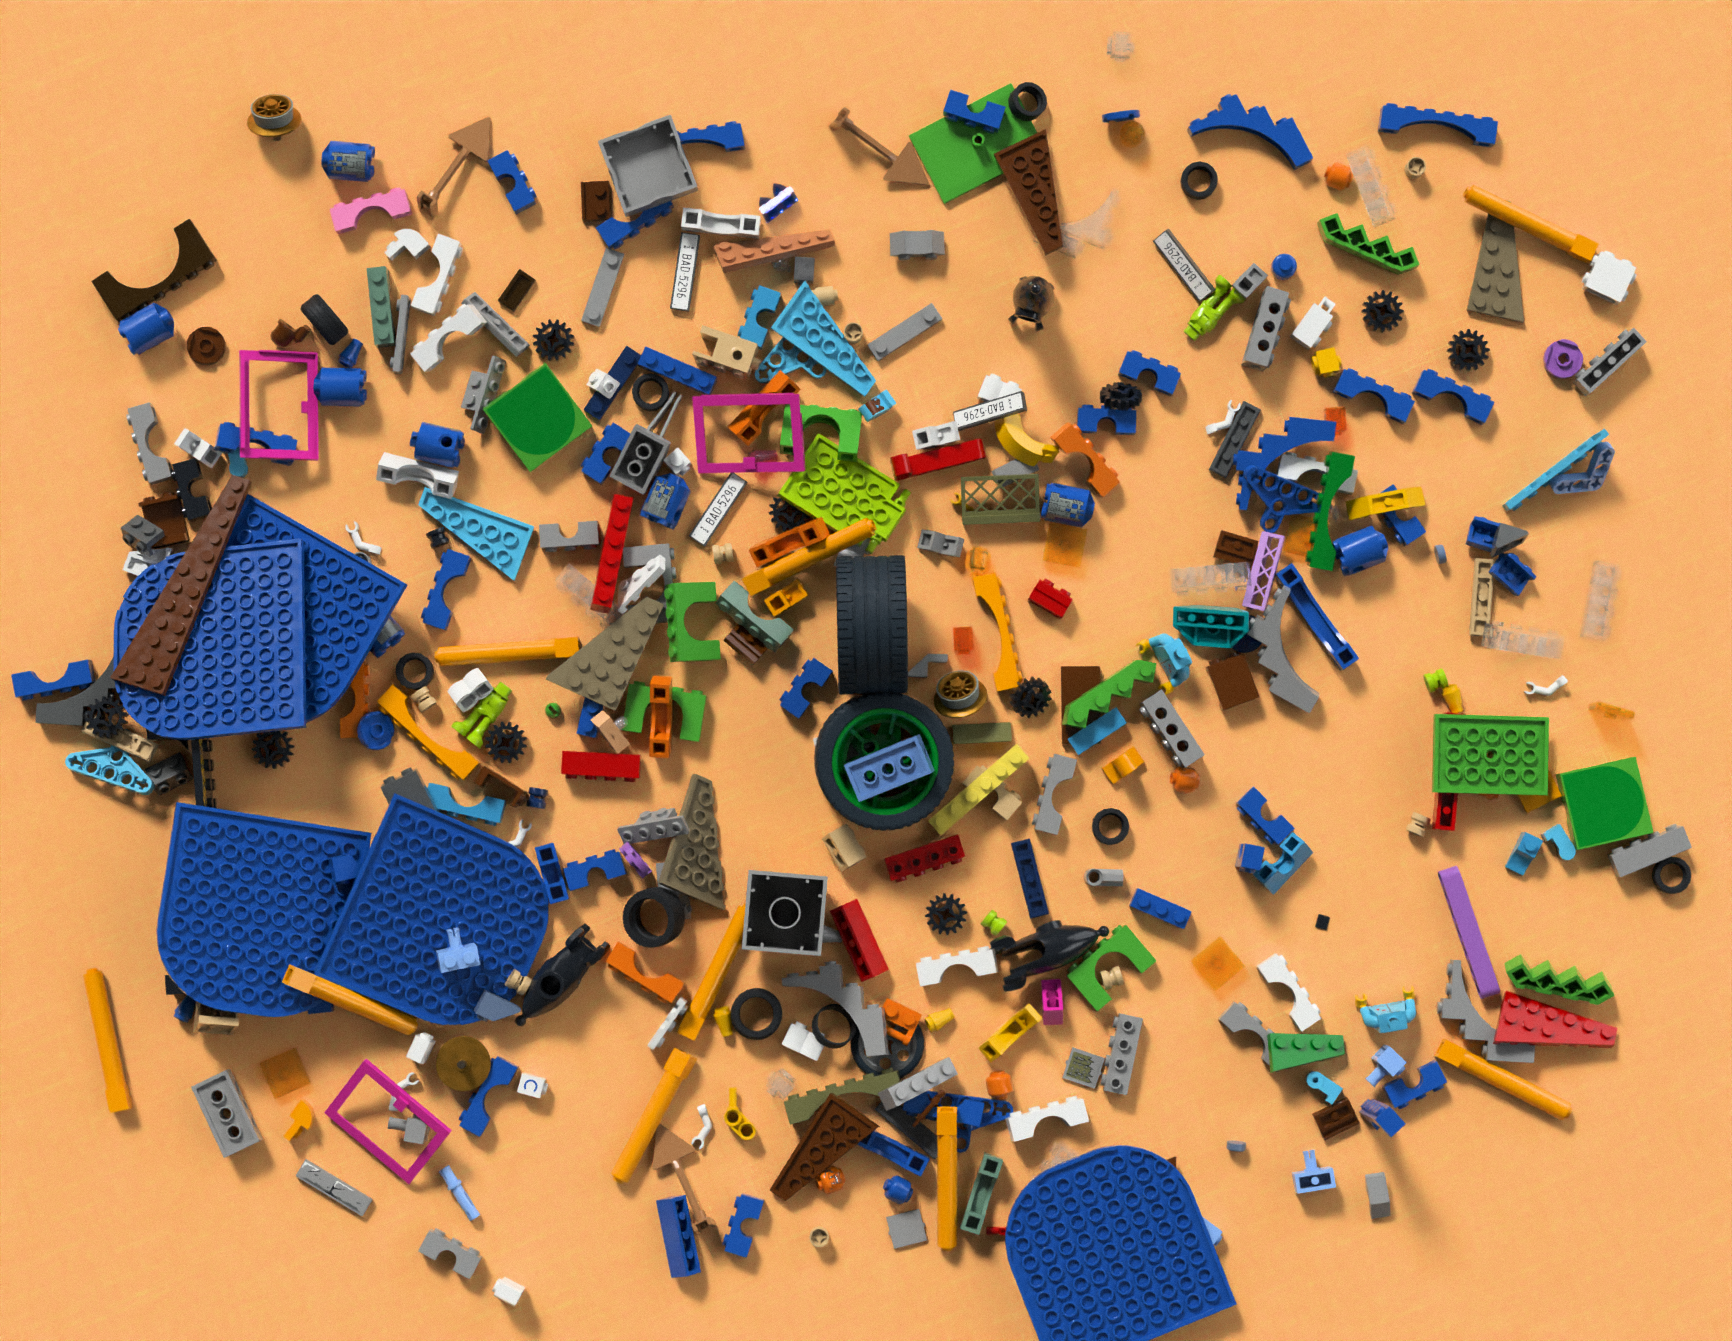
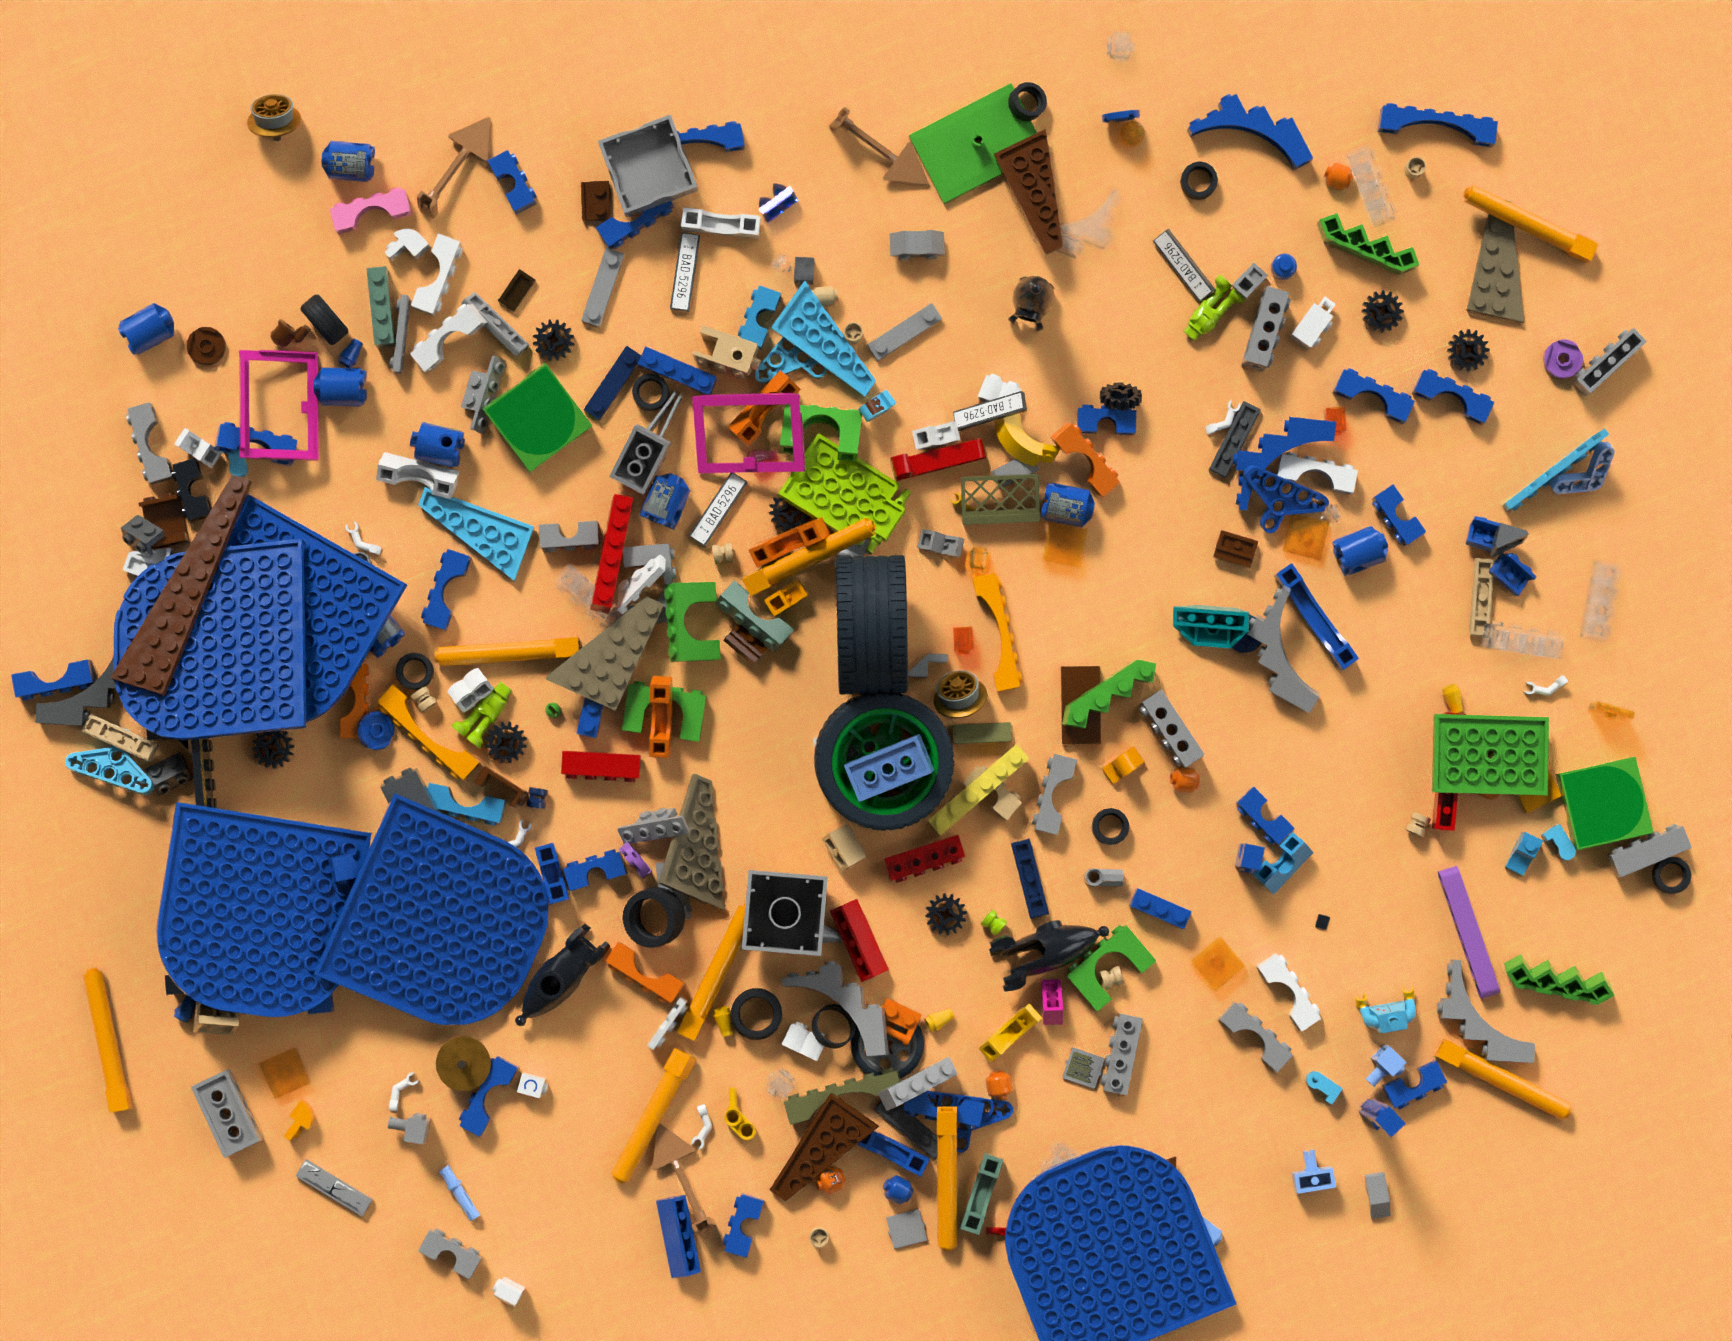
(113, 714): black gear -> none
(192, 258): dark brown arch -> none
(349, 1000): light orange brick -> none
(403, 1101): dark pink door -> none
(421, 1047): white brick -> none
(437, 537): black wheel -> none
(457, 955): light blue brick -> none
(494, 1007): sand blue slope -> none
(518, 982): tan wheel -> none
(594, 467): blue arch -> none
(603, 383): white bracket -> none
(611, 730): light nougat piece -> none
(678, 462): white brick -> none
(764, 250): nougat wing -> none
(813, 672): blue arch -> none
(934, 1101): reddish brown piece -> none
(981, 962): white arch -> none
(988, 119): blue arch -> none
(1023, 1124): white arch -> none
(1030, 697): black gear -> none
(1050, 598): red brick -> none
(1097, 731): dark azure tile -> none
(1165, 376): blue arch -> none
(1172, 657): medium azure torso -> none
(1210, 577): clear brick -> none
(1232, 680): reddish brown panel -> none
(1235, 1145): sand blue tile -> none
(1259, 570): lavender fence -> none
(1302, 1049): wing -> none
(1326, 362): yellow brick -> none
(1335, 1118): reddish brown plate -> none
(1338, 470): green arch -> none
(1385, 502): yellow slope -> none
(1435, 680): lime wheel -> none
(1440, 554): sand blue tile -> none
(1544, 1025): wing -> none
(1609, 277): white brick -> none

